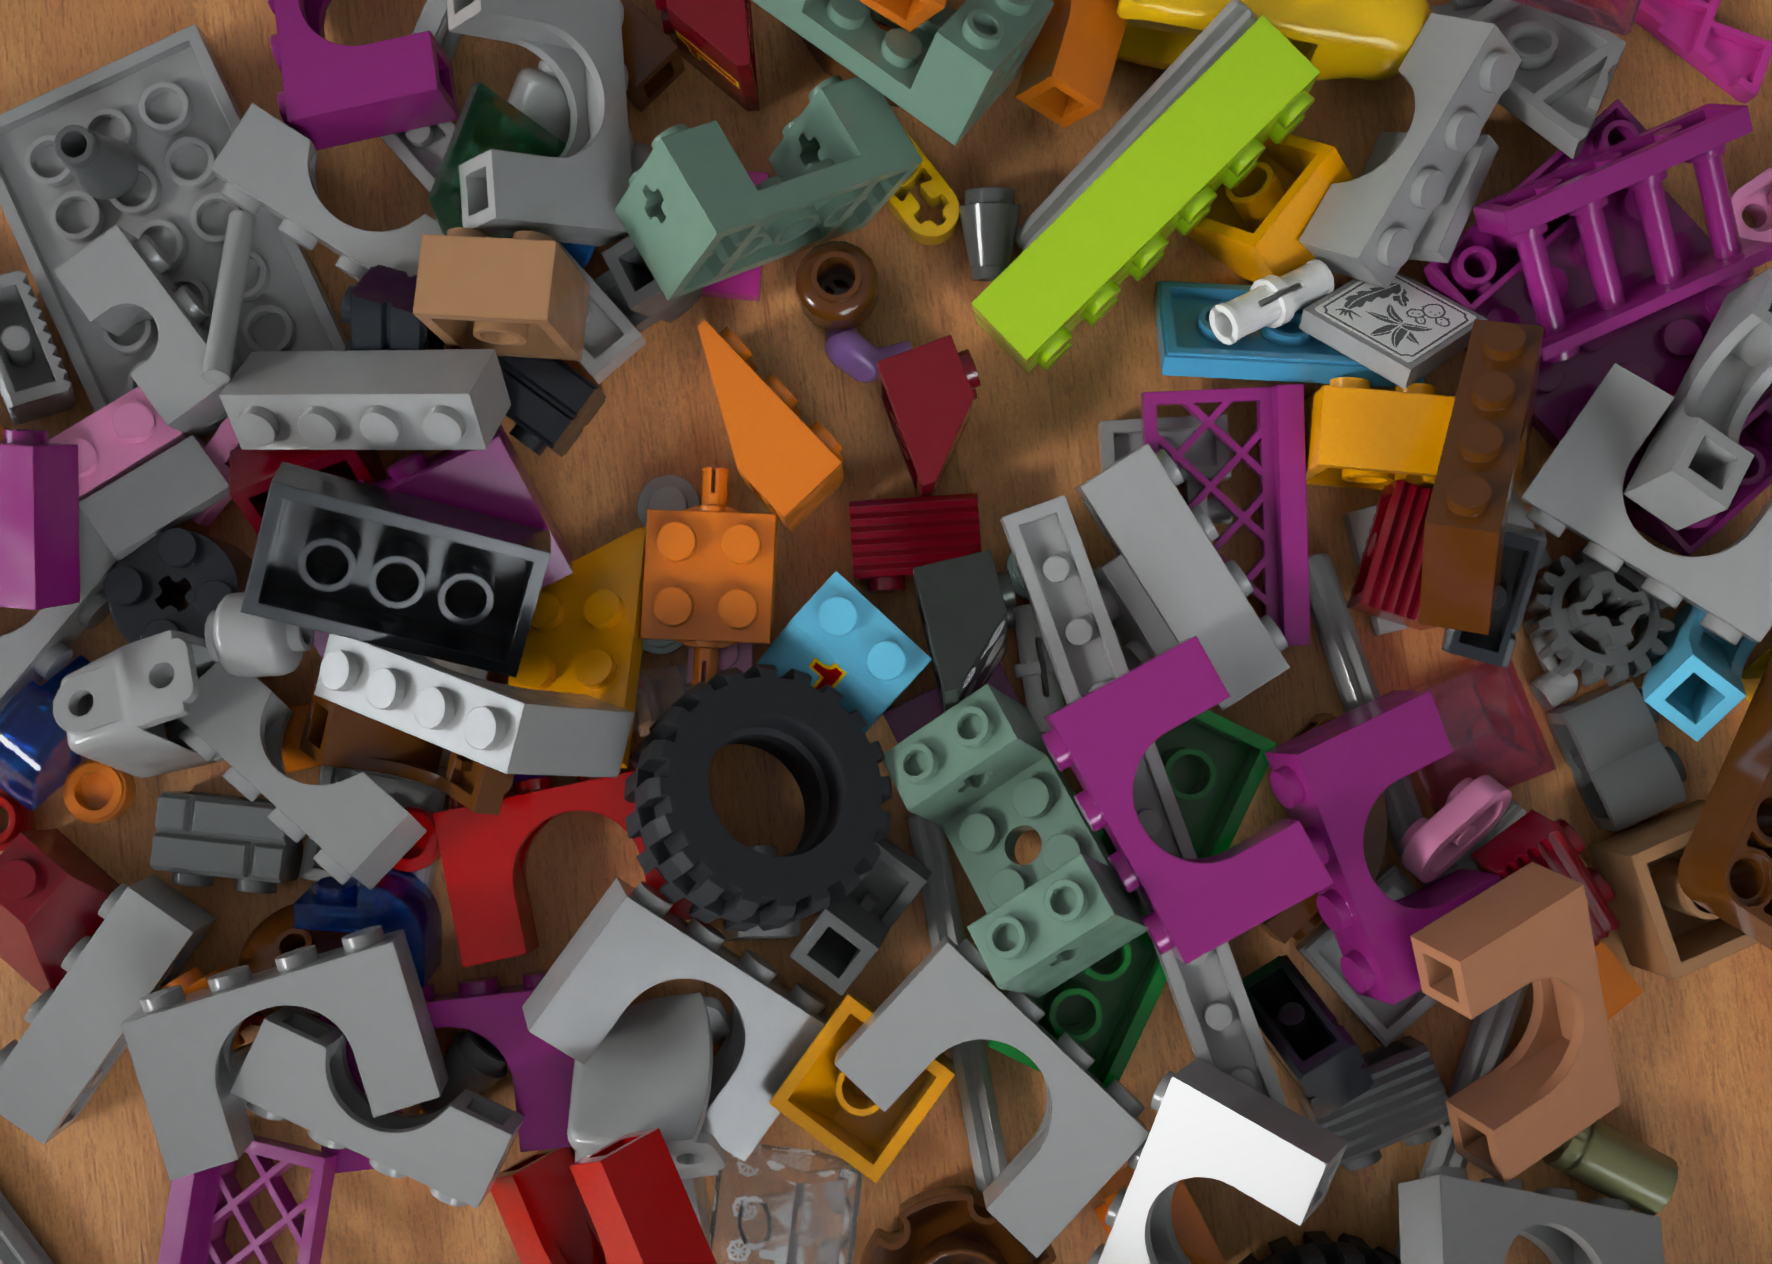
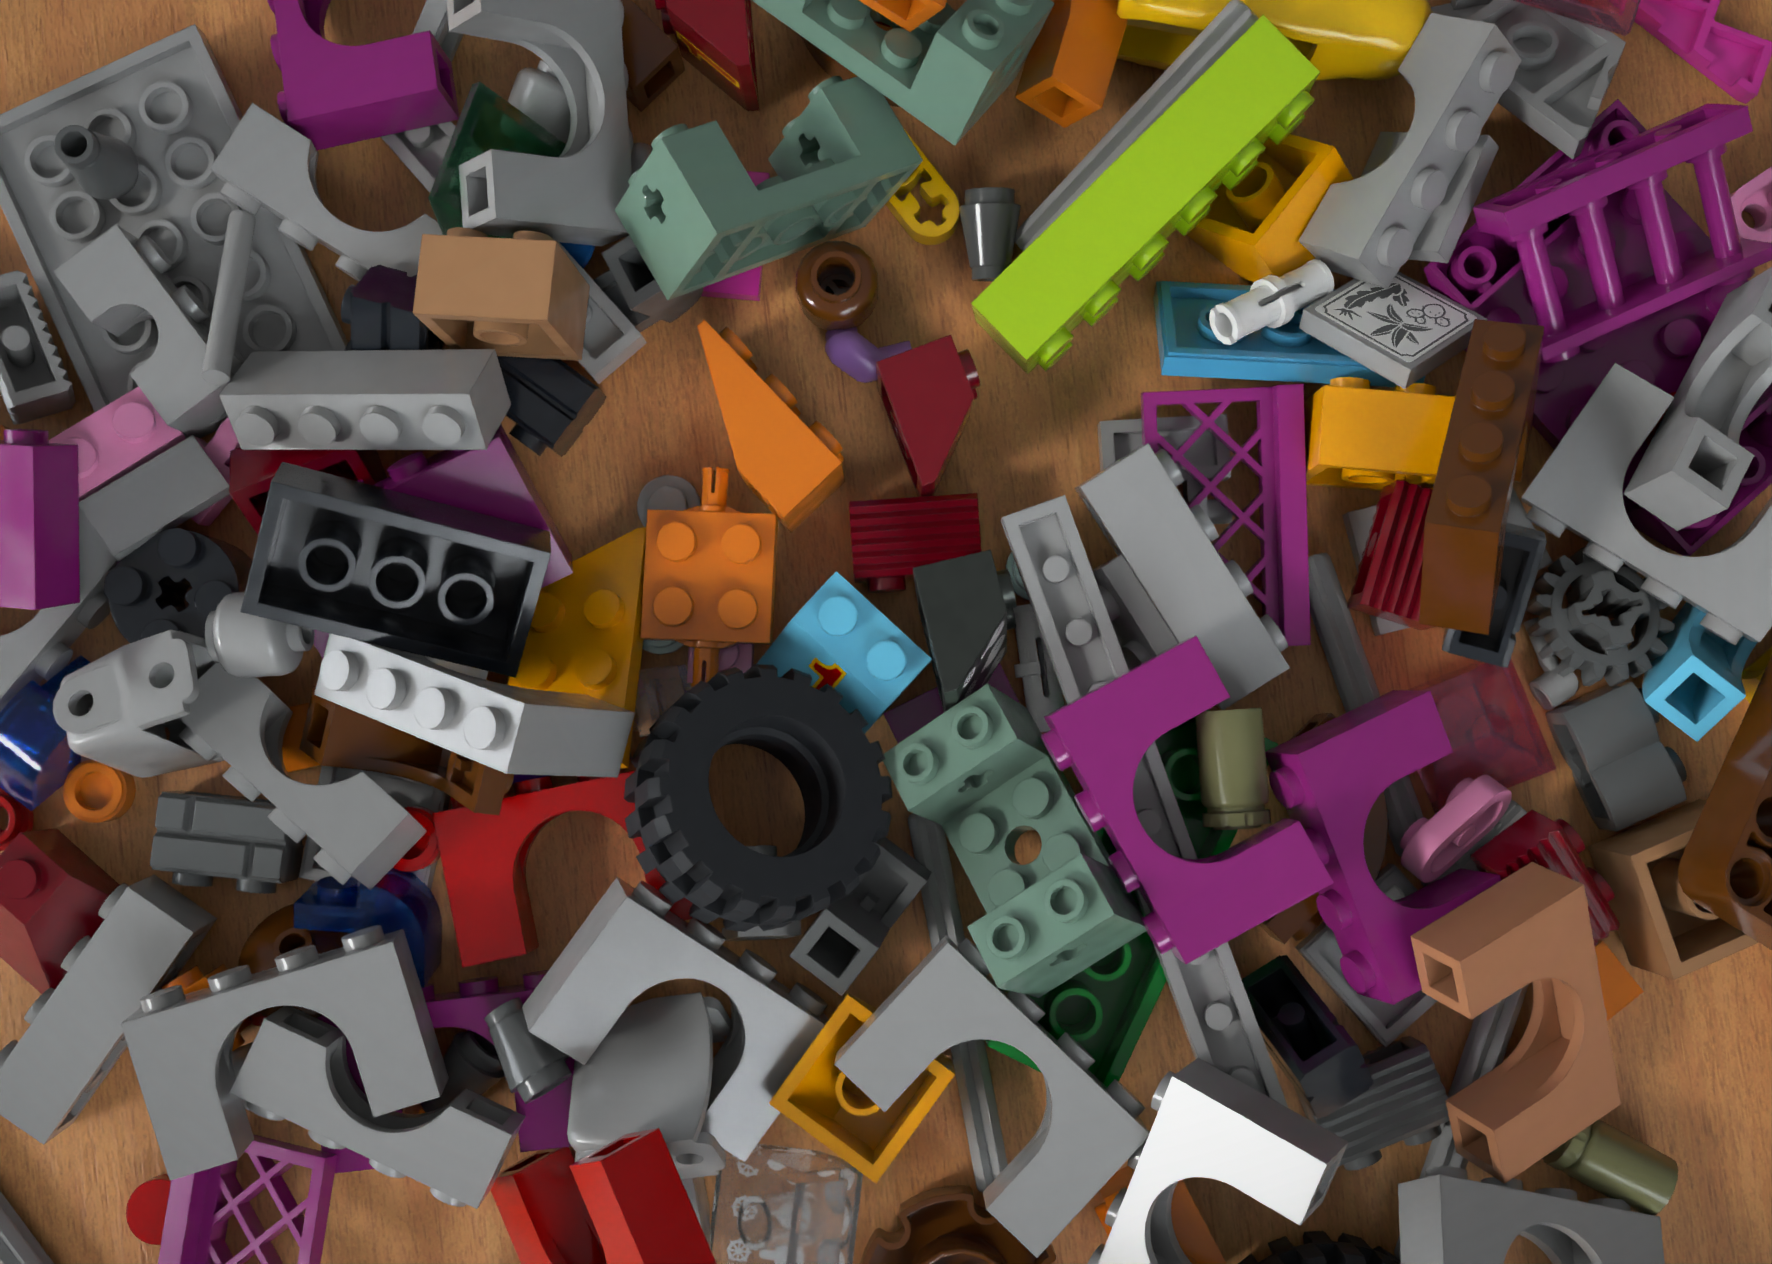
(148, 1209): none -> red tile
(526, 1060): none -> dark grey cone
(1232, 768): none -> olive piece

